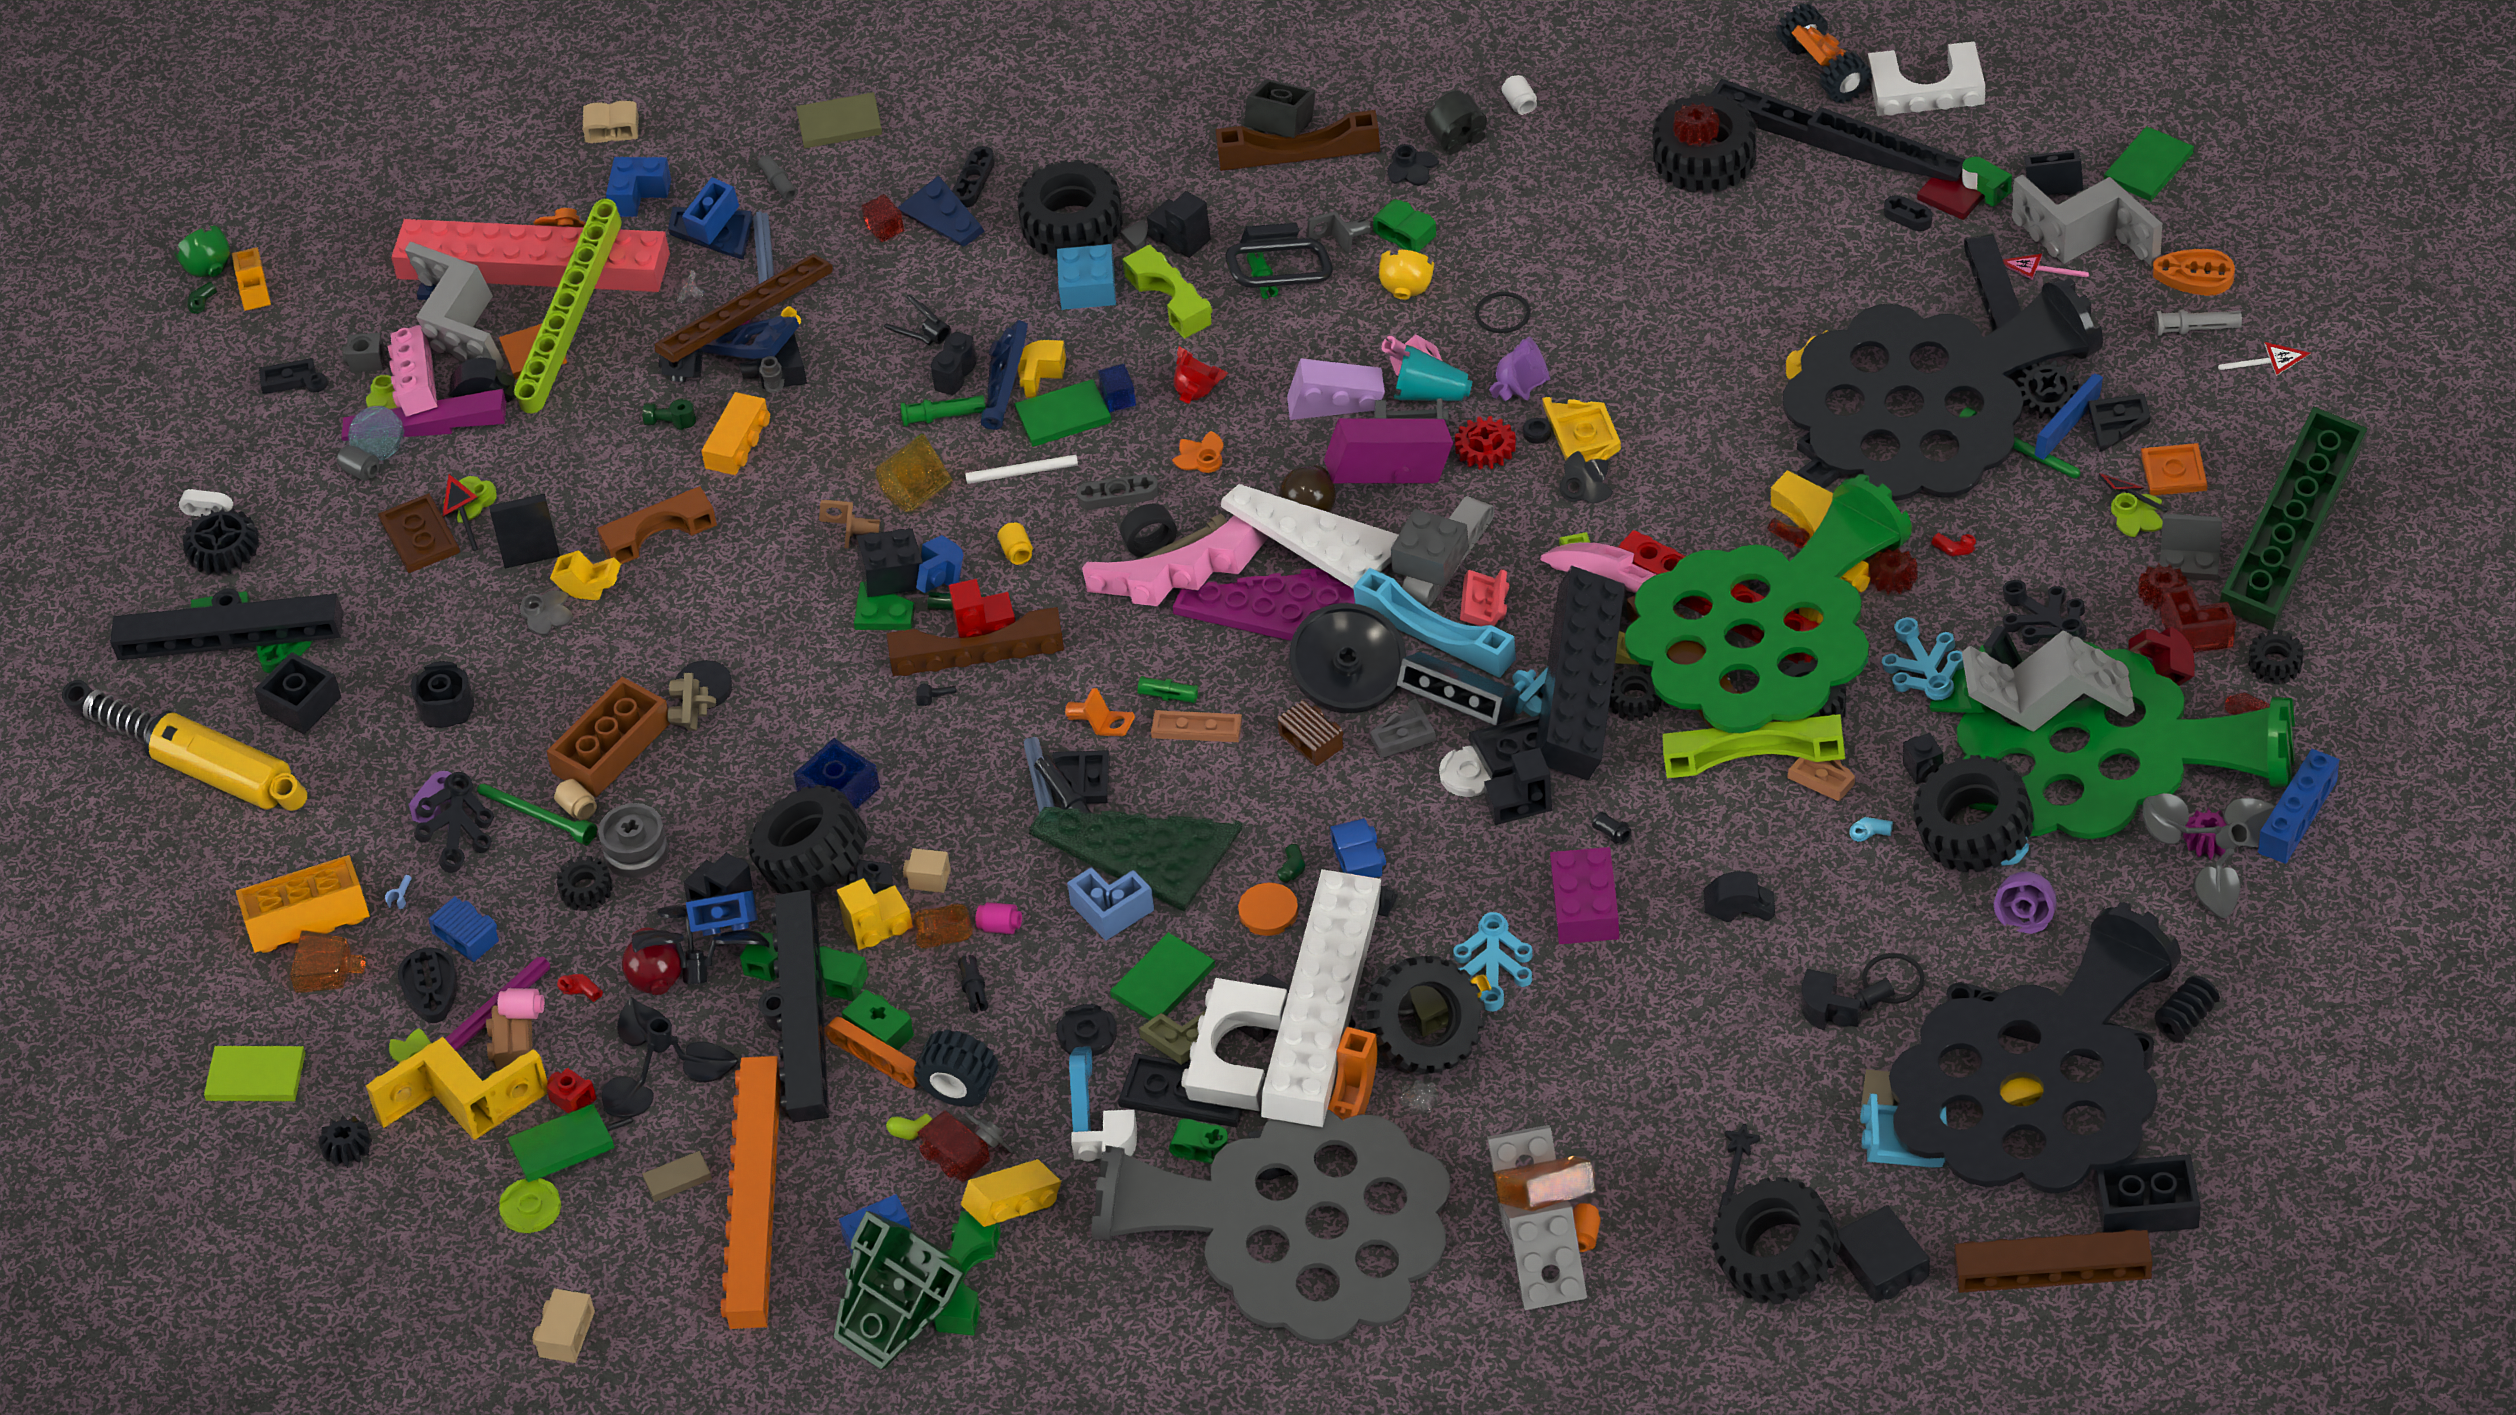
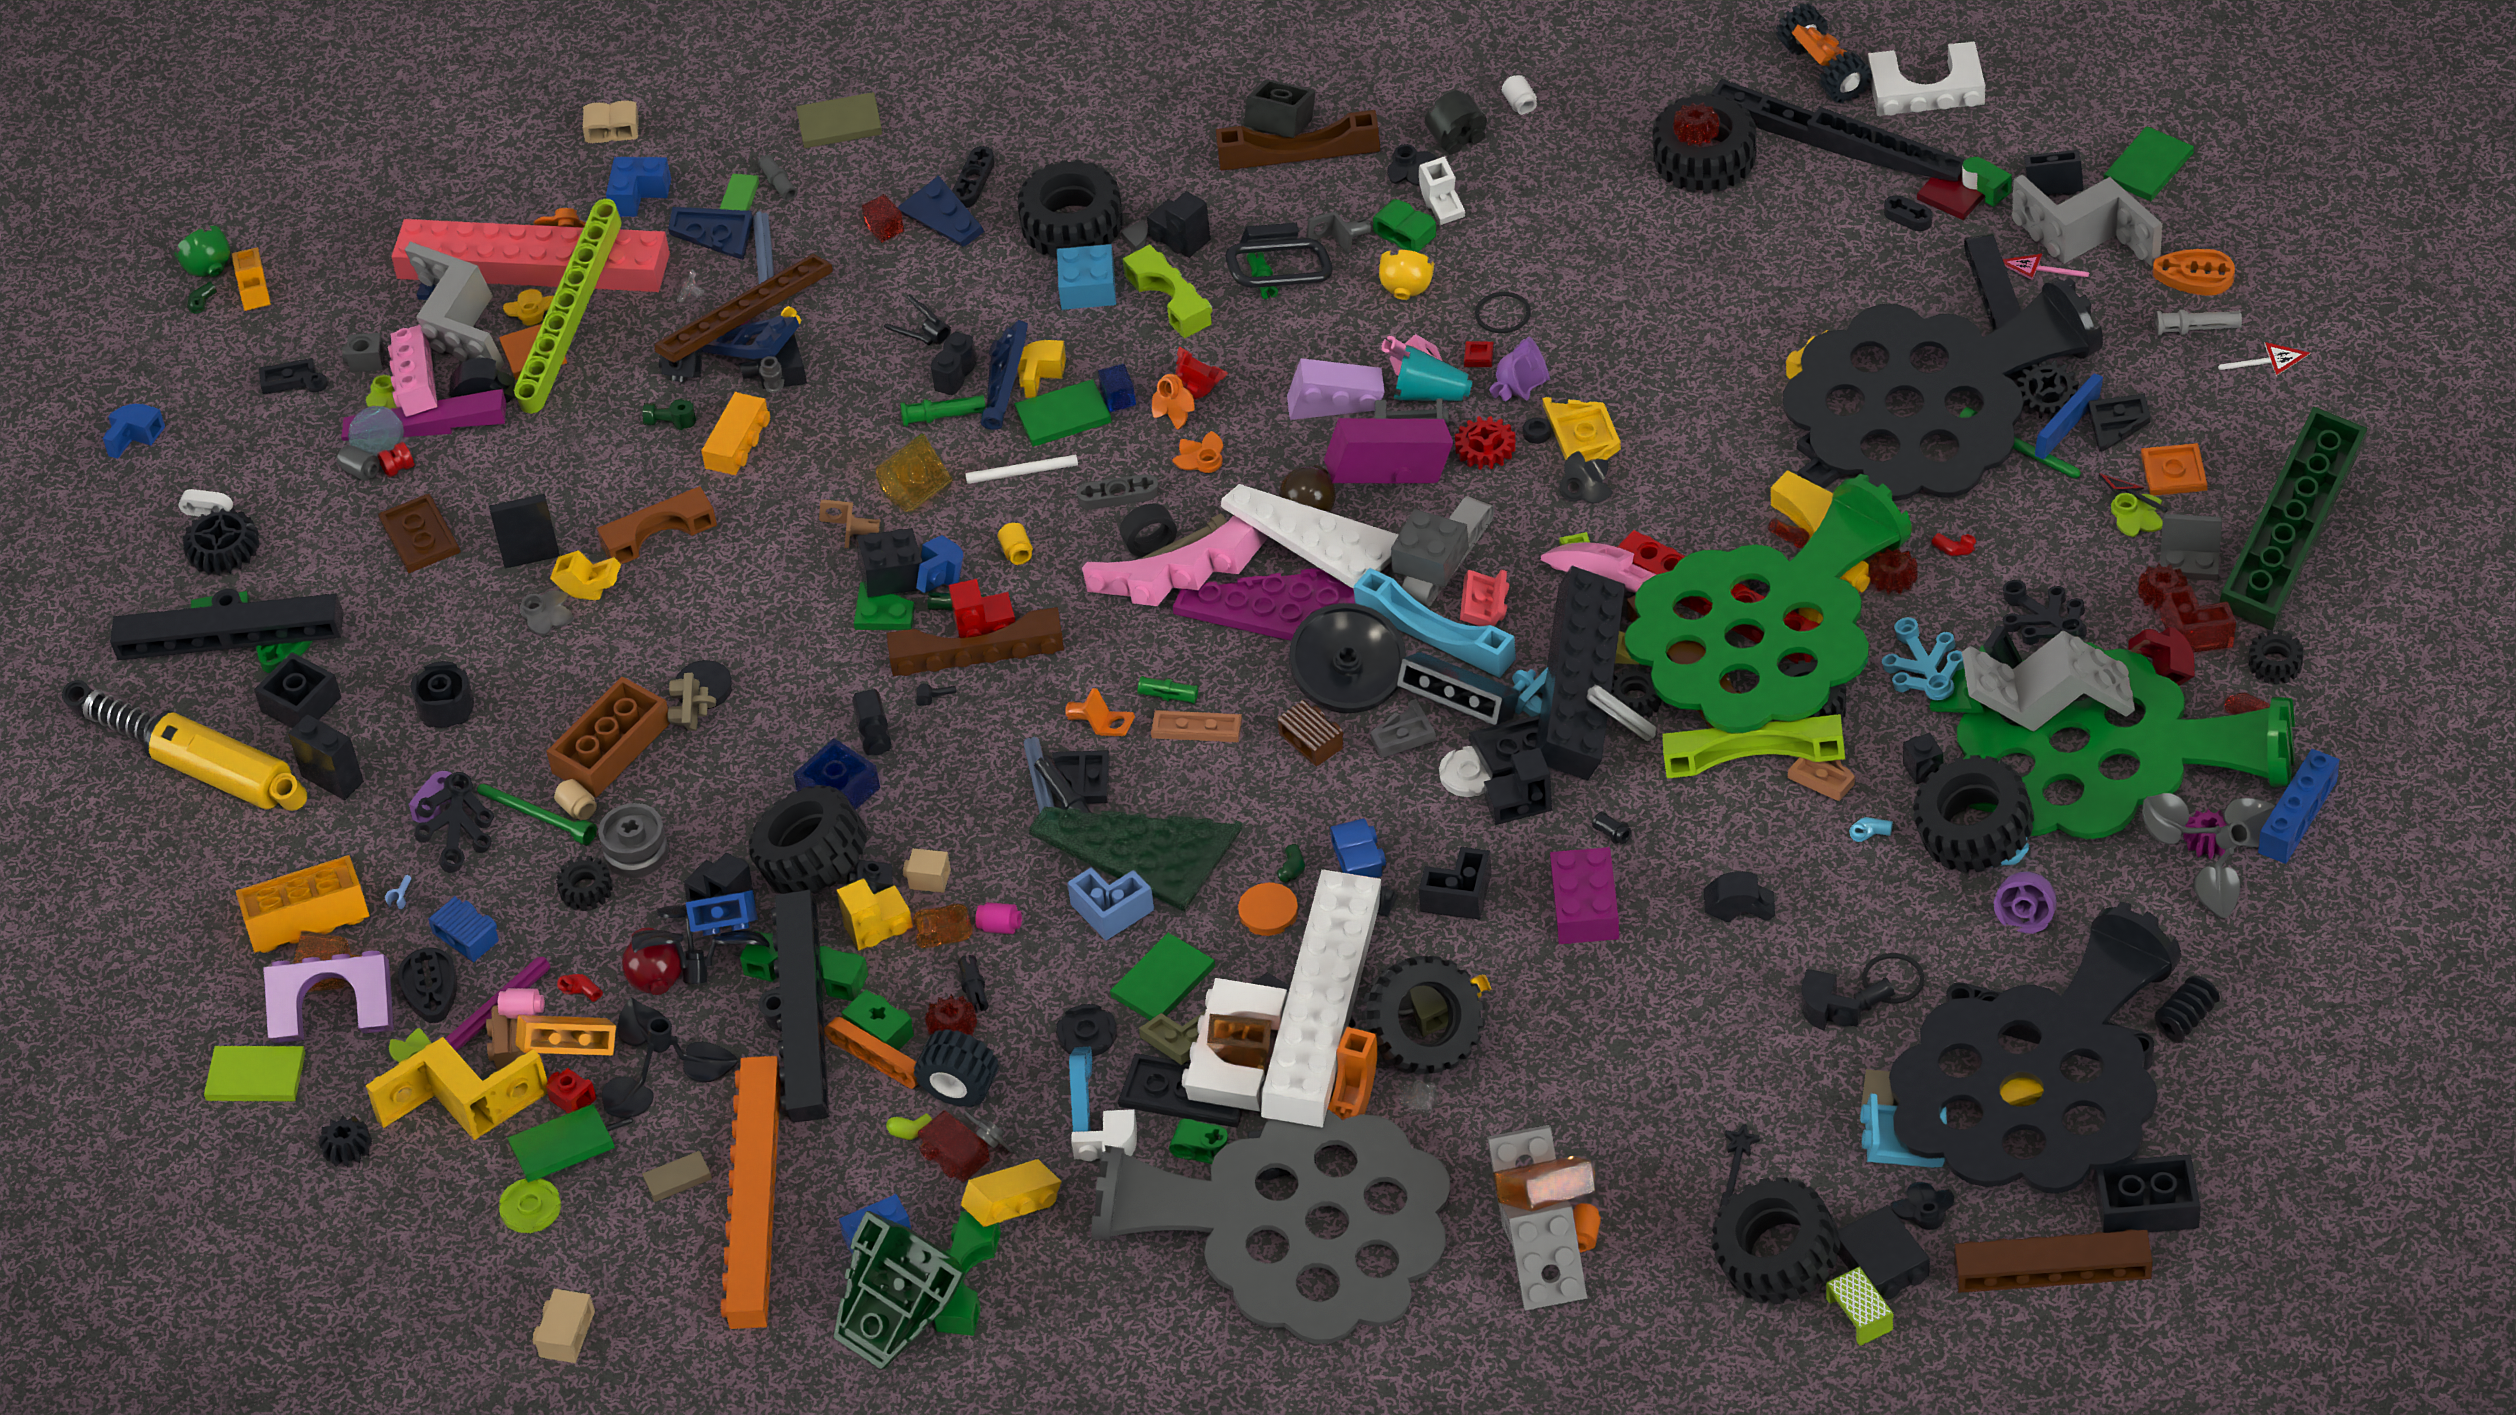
(131, 423): none -> blue brick
(288, 984): none -> arch
(325, 757): none -> black brick
(395, 459): none -> red wheel
(456, 498): piece -> none
(483, 490): lime plate -> none
(529, 306): none -> yellow plate
(565, 1035): none -> light orange brick
(710, 210): blue brick -> none
(740, 192): none -> bright green tile
(871, 722): none -> black brick
(951, 1015): none -> clear red gear
(1173, 400): none -> orange plate
(1239, 1039): none -> clear orange slope
(1438, 191): none -> white brick
(1459, 890): none -> black brick
(1478, 354): none -> red tile
(1493, 957): medium azure plant -> none
(1621, 712): none -> light grey axle
(1861, 1304): none -> lime panel
(1924, 1205): none -> black plate

